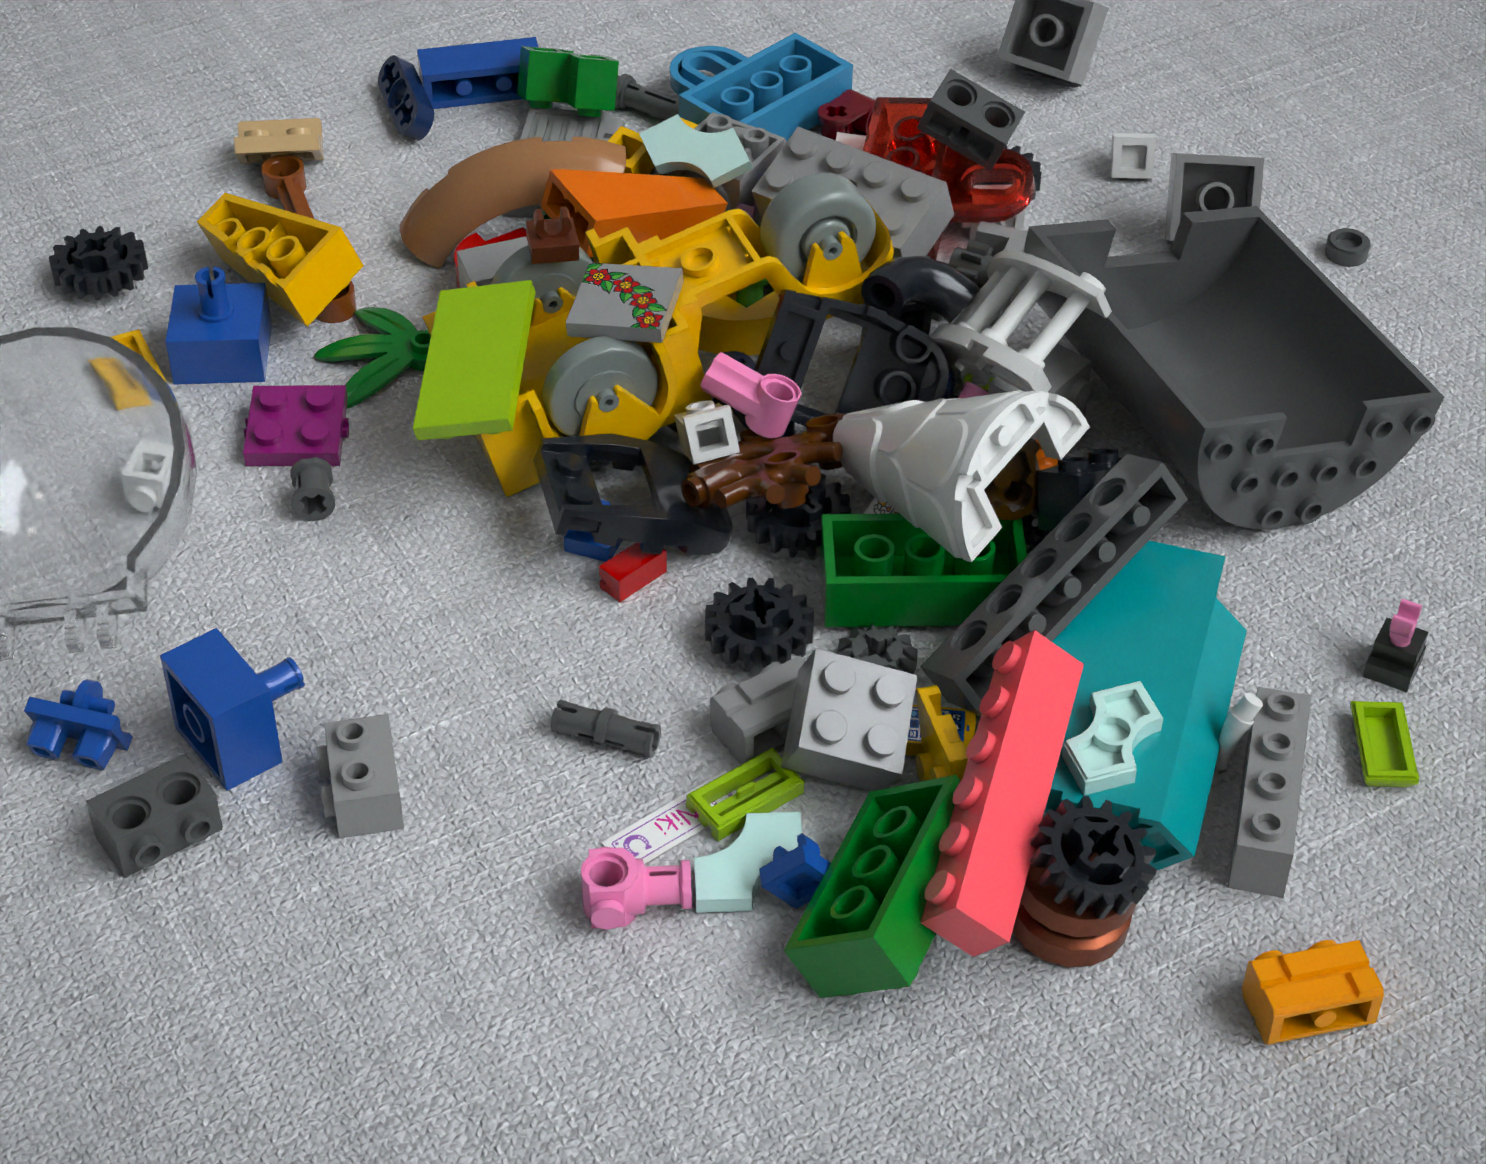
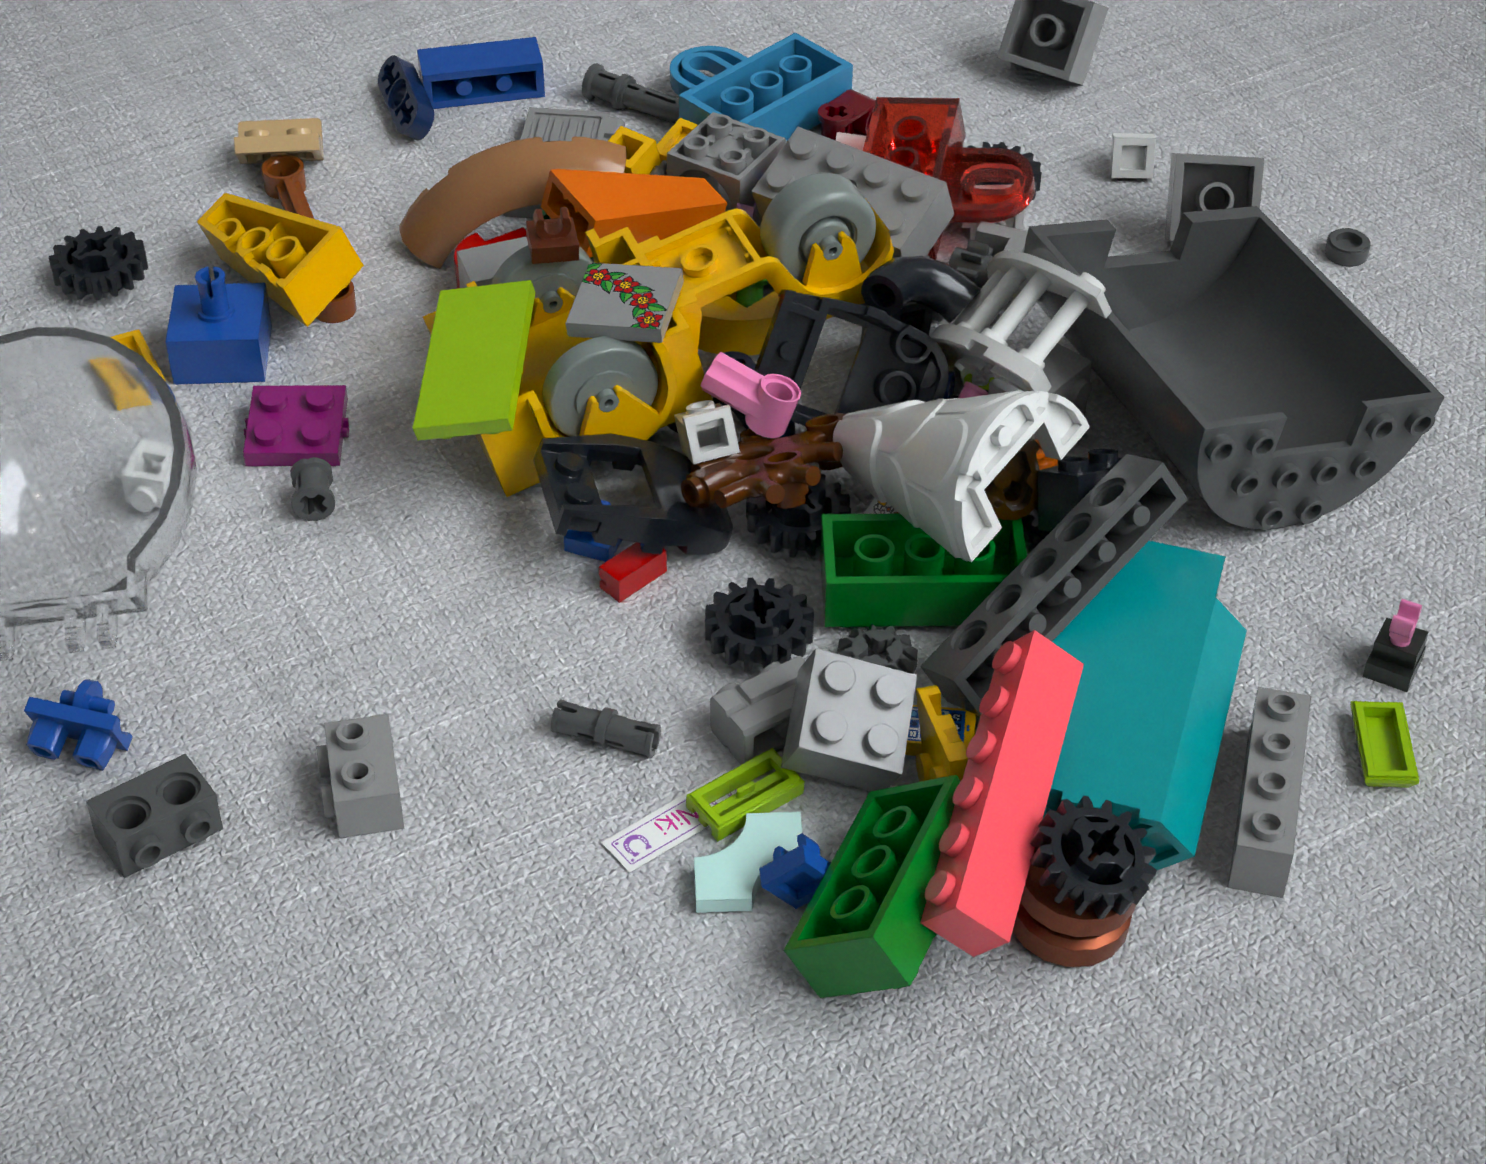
(226, 706): blue brick -> none
(397, 350): green plant -> none
(568, 78): green brick -> none
(621, 887): bright pink connector -> none
(680, 147): light aqua tile -> none
(970, 119): dark grey brick -> none
(1103, 752): light aqua tile -> none
(1235, 726): white helmet -> none
(1311, 991): light orange brick -> none

